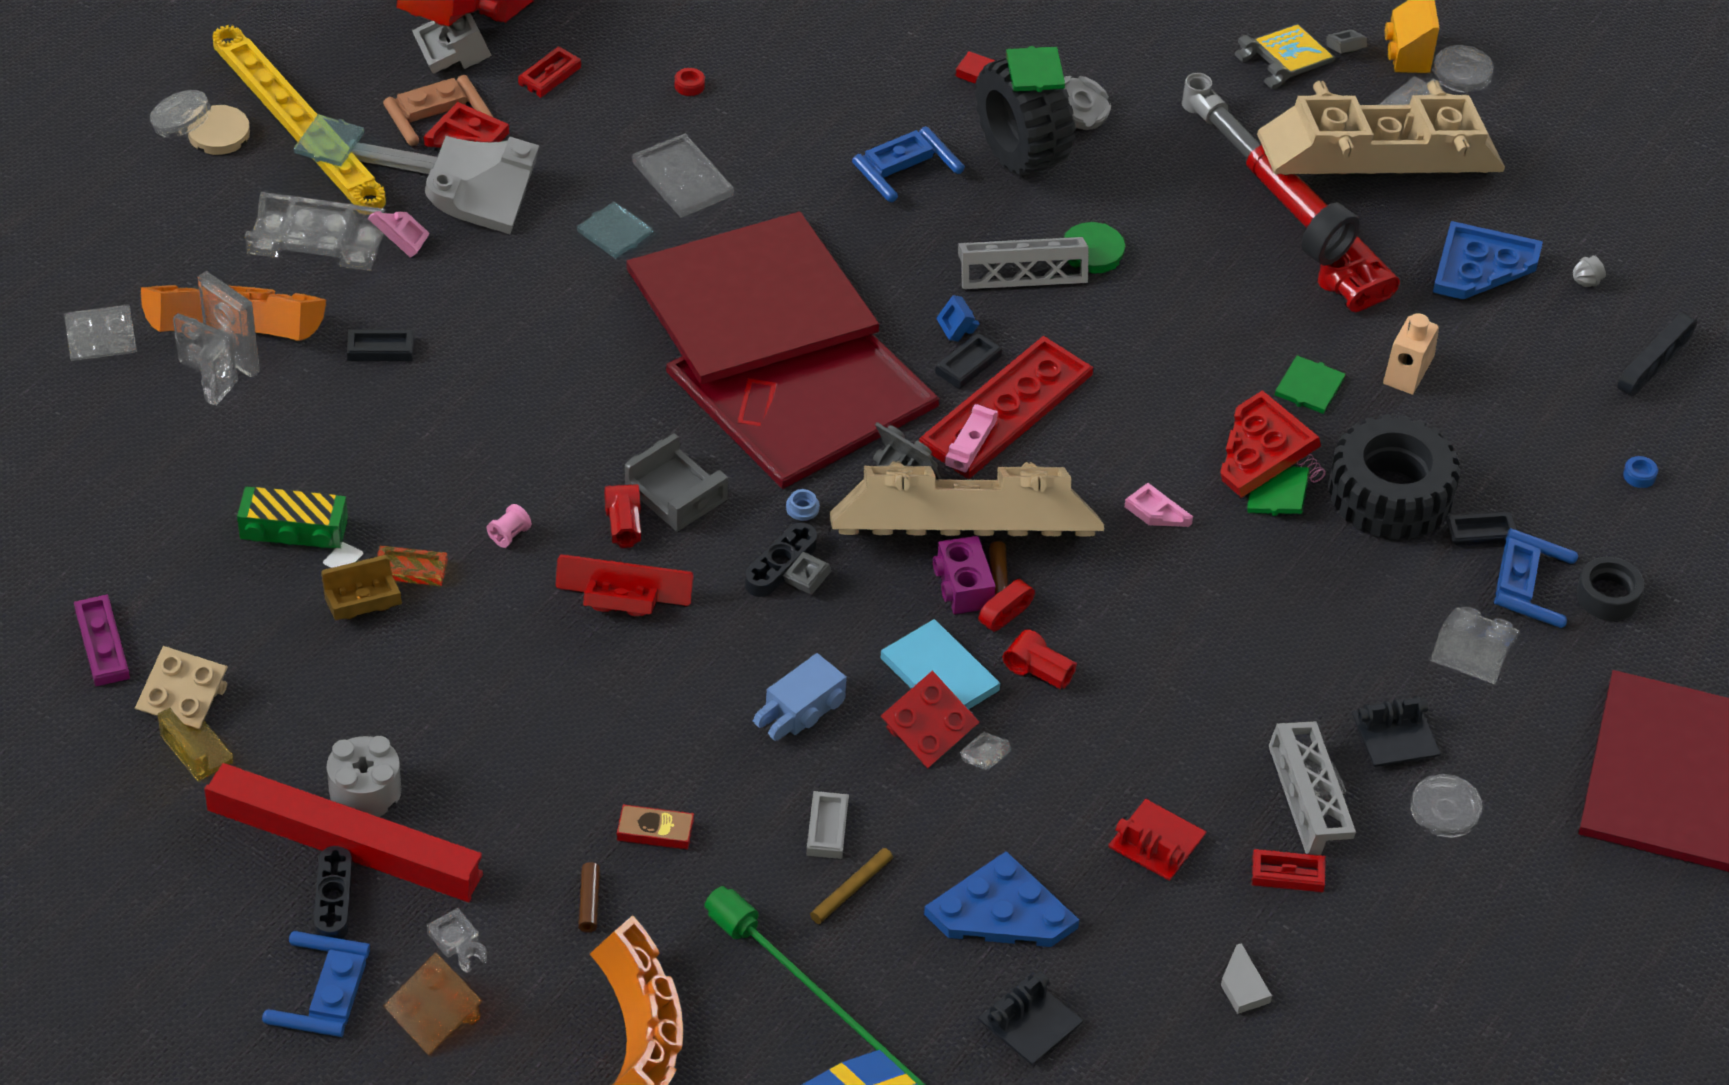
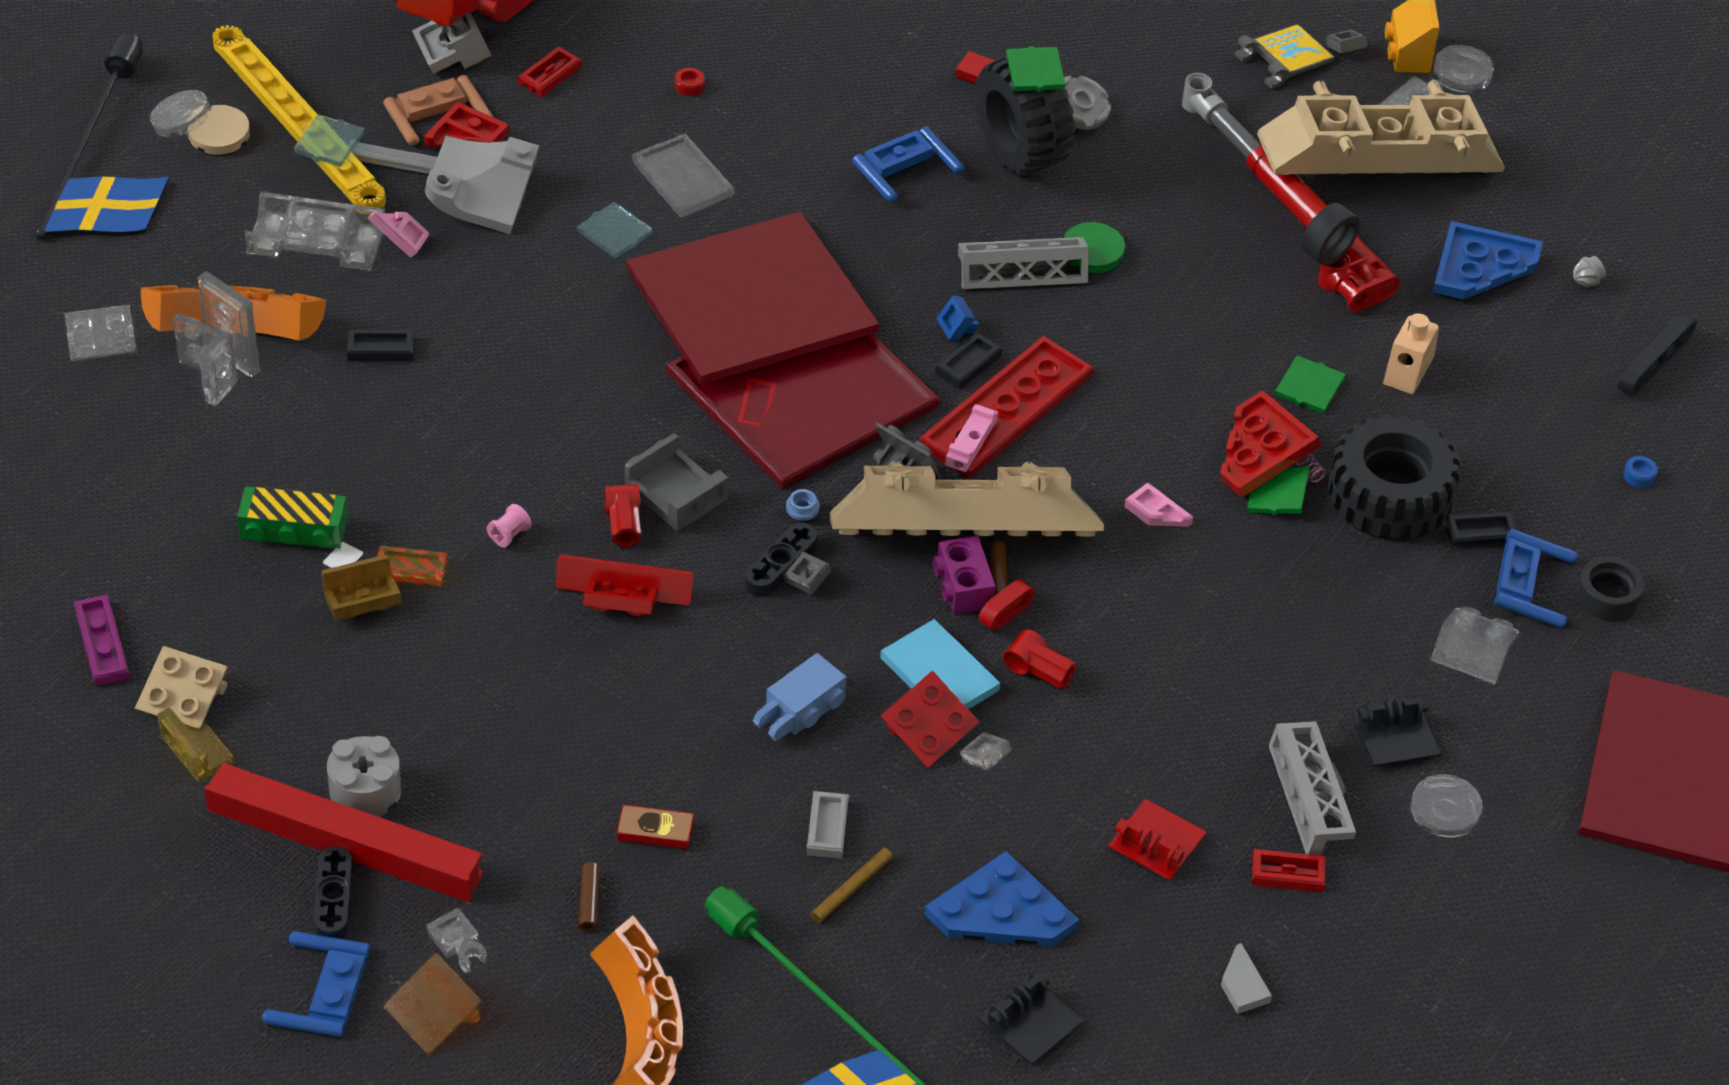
(102, 202): none -> flag

